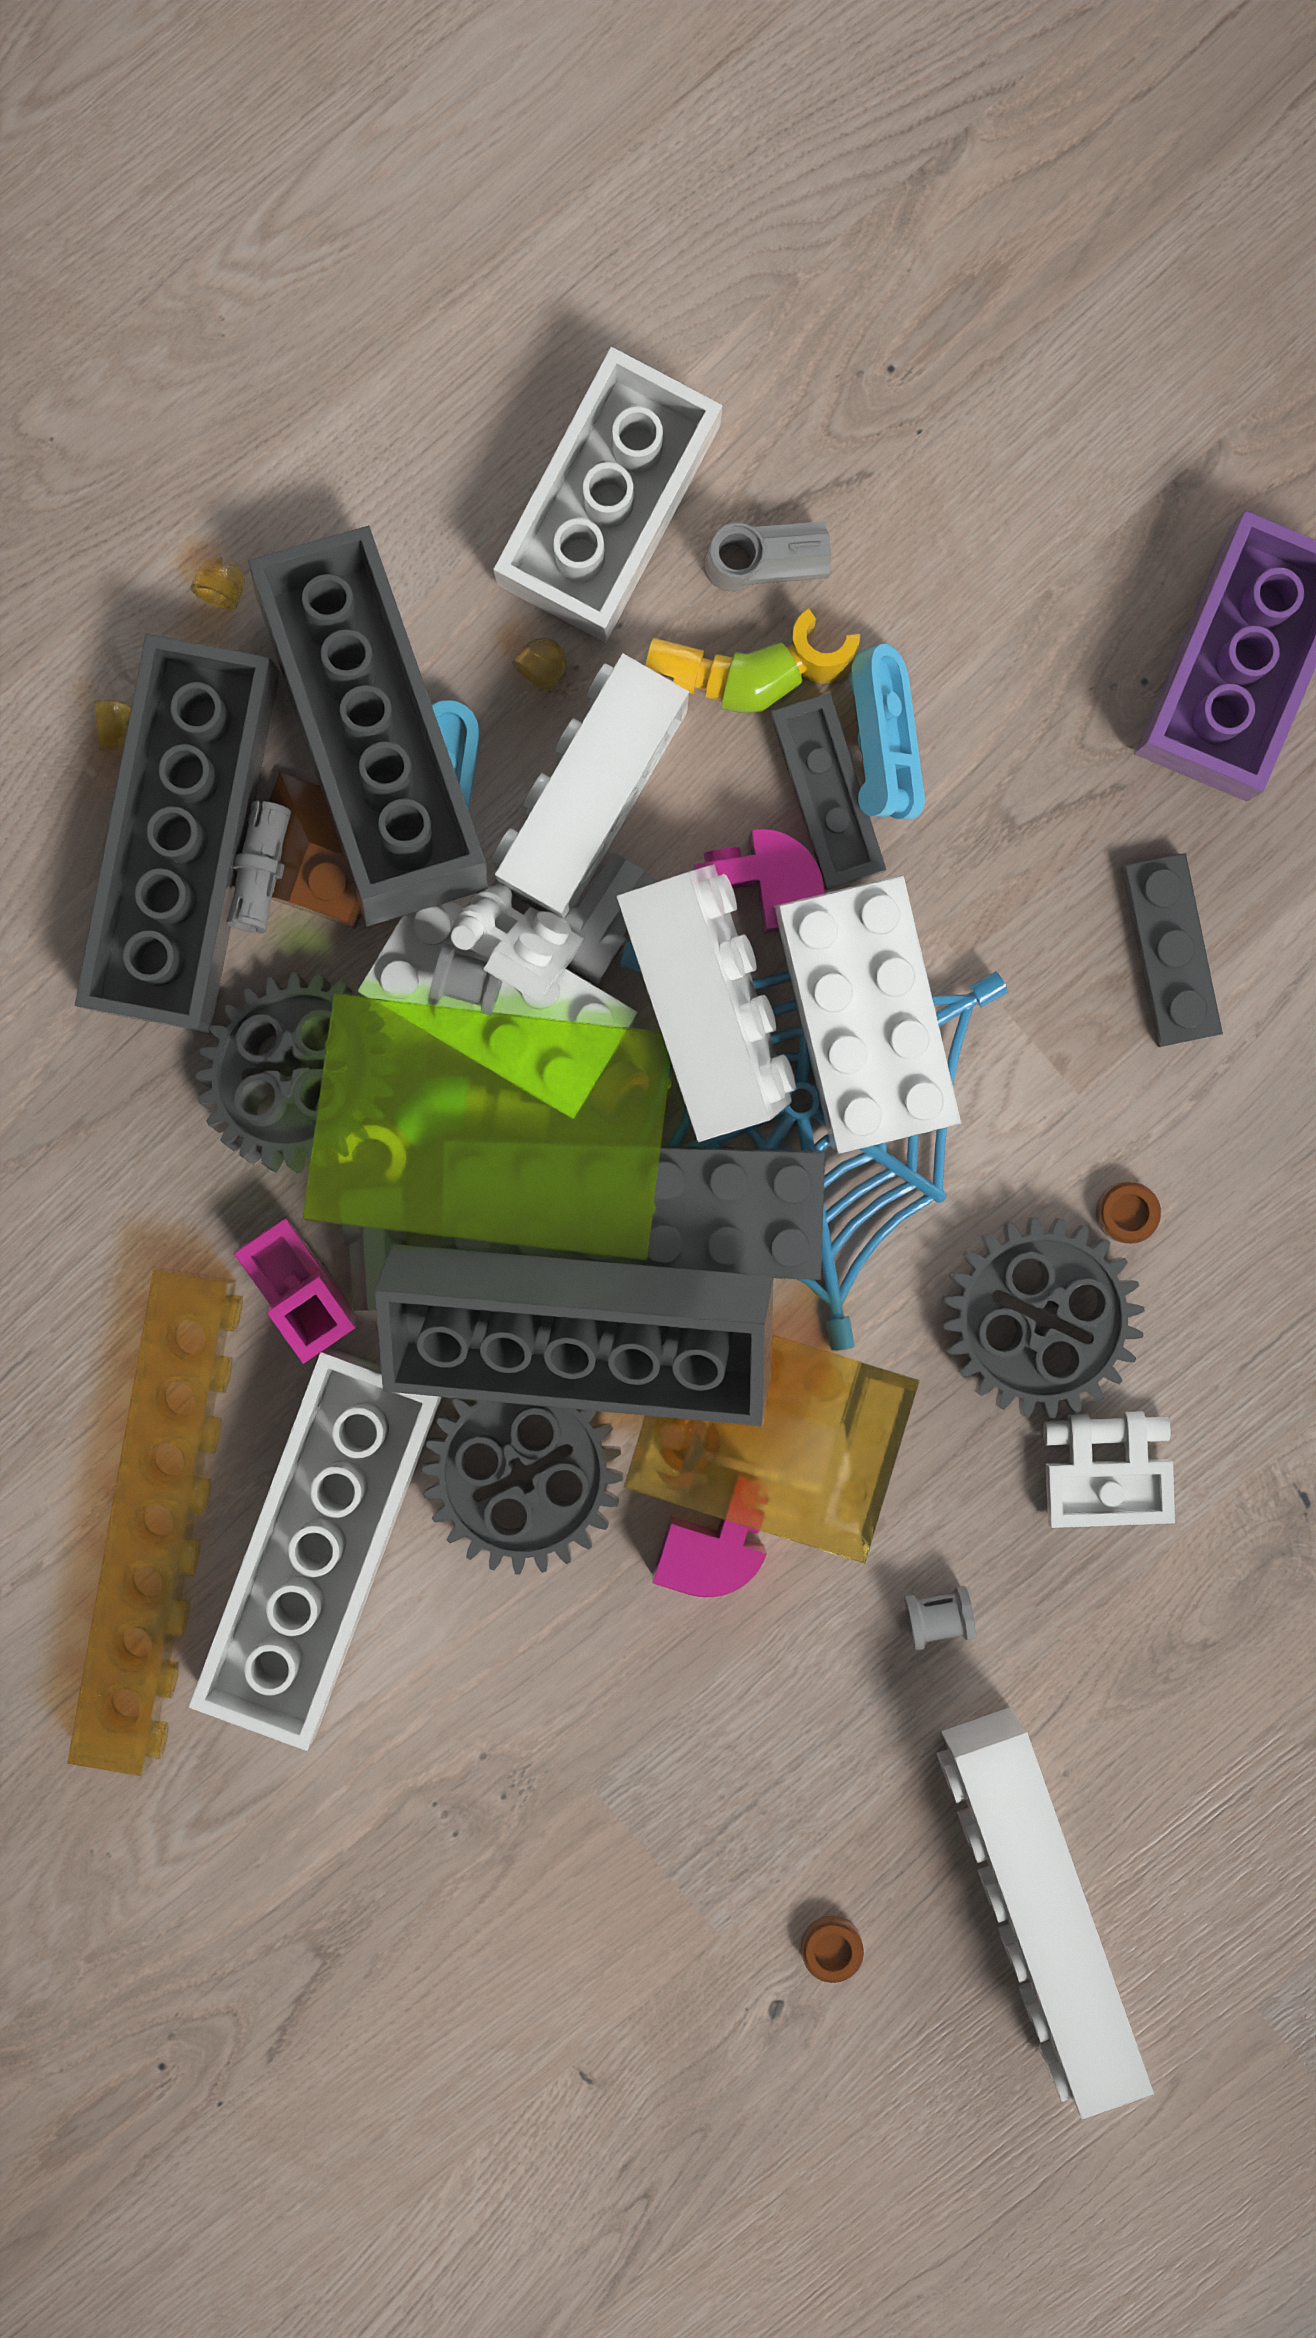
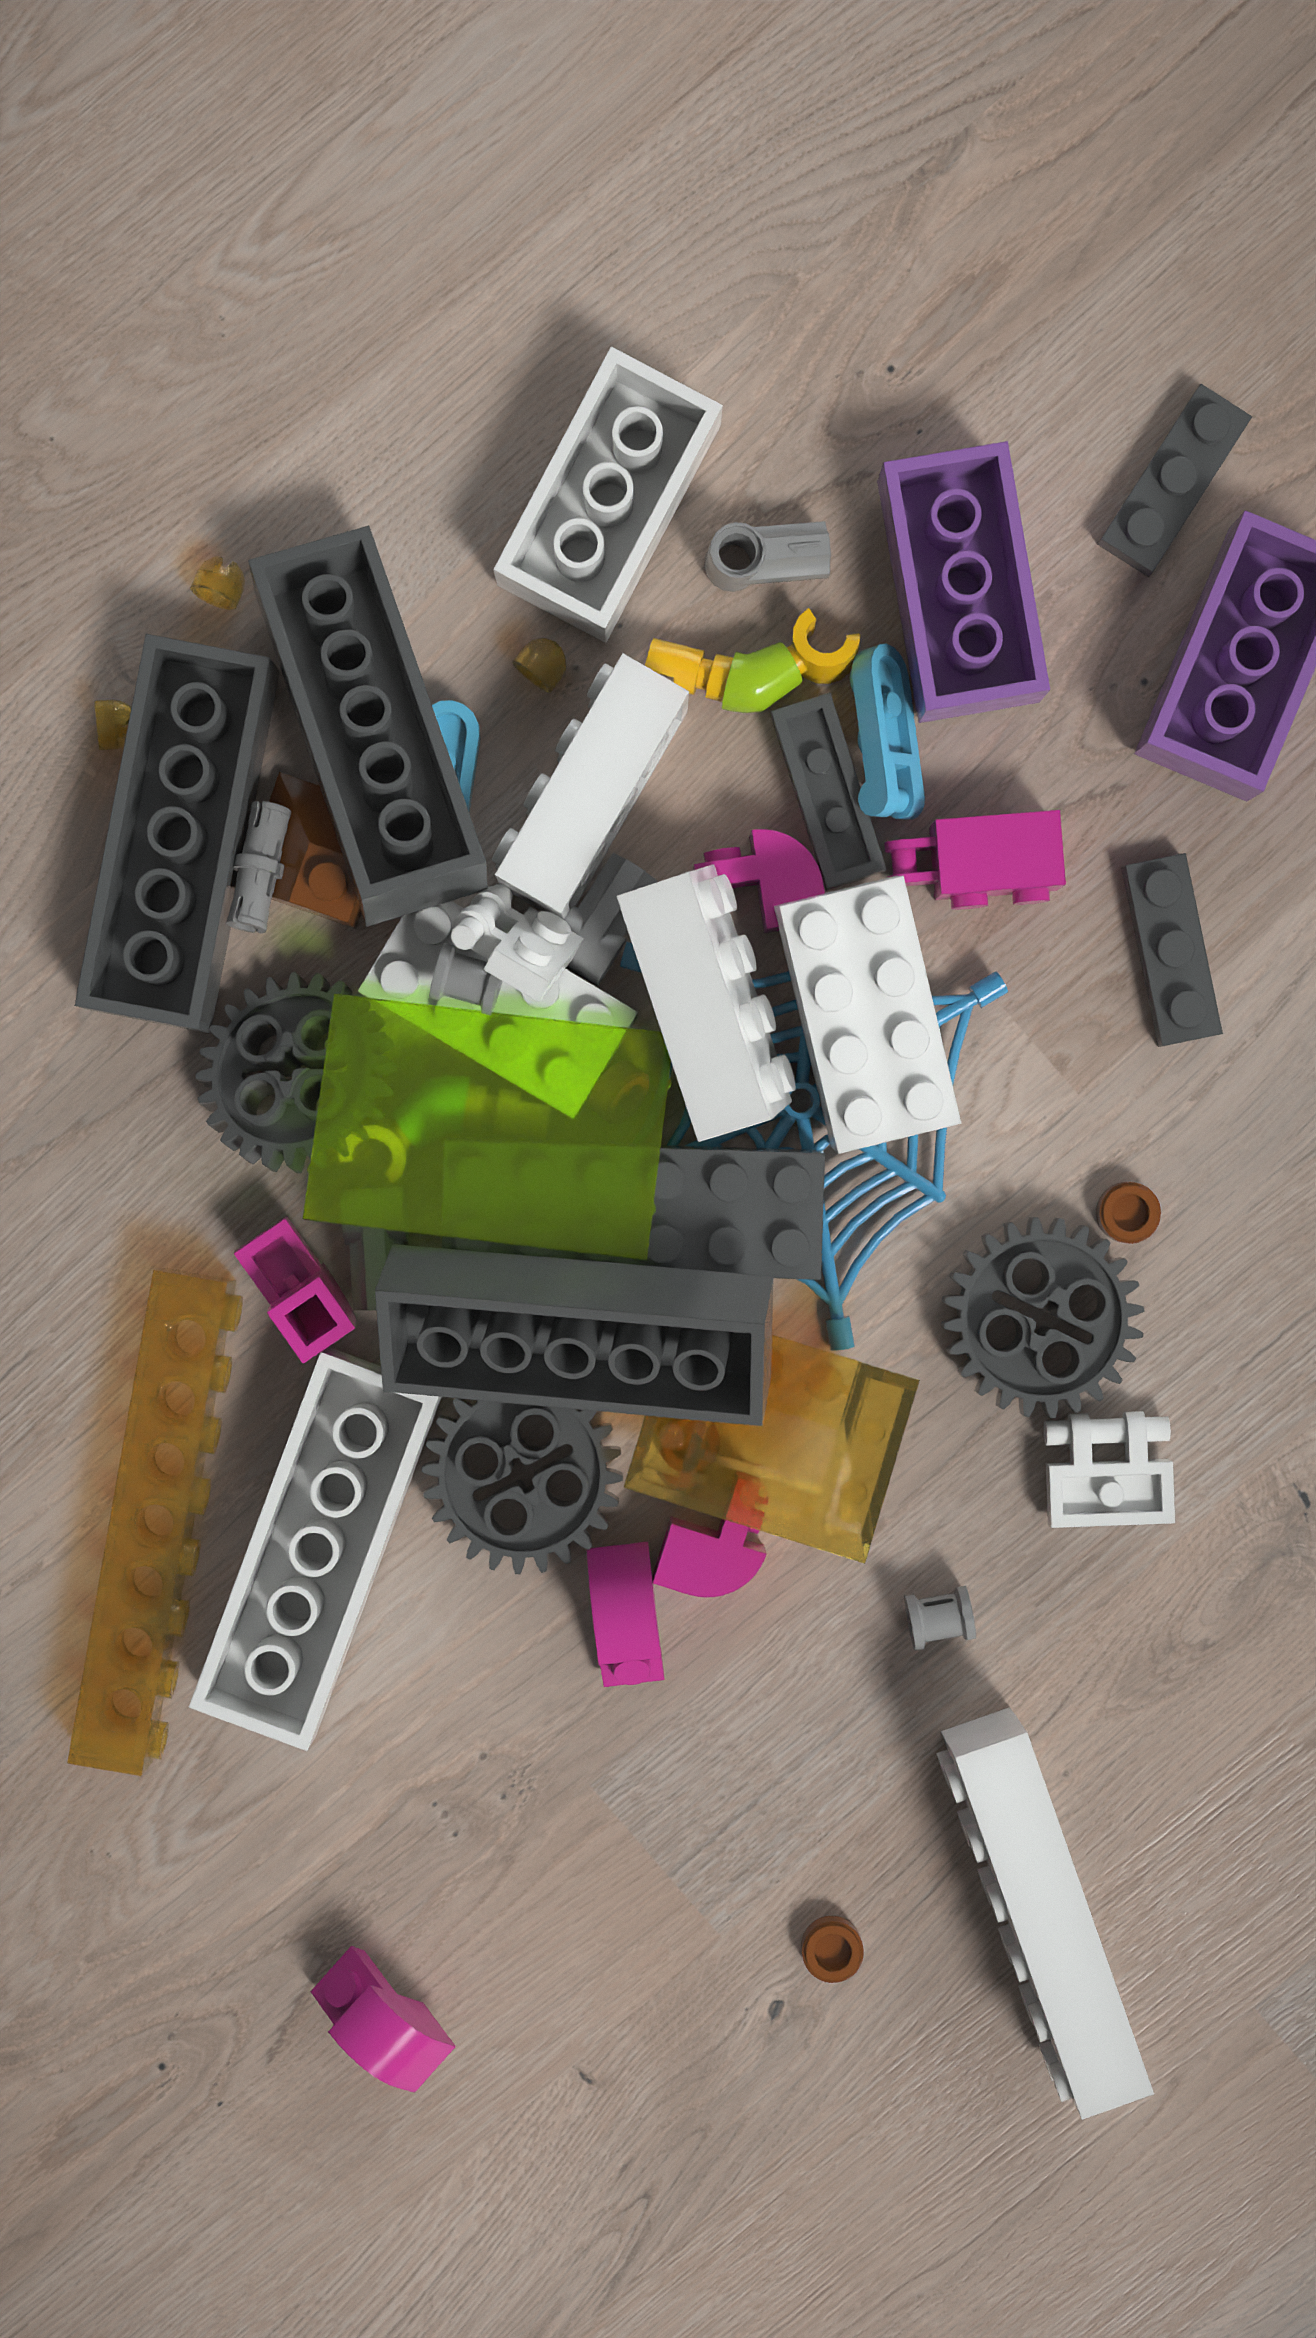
(377, 2027): none -> dark pink brick
(624, 1614): none -> dark pink brick
(963, 582): none -> medium lavender brick
(987, 858): none -> dark pink brick
(1174, 480): none -> dark grey plate

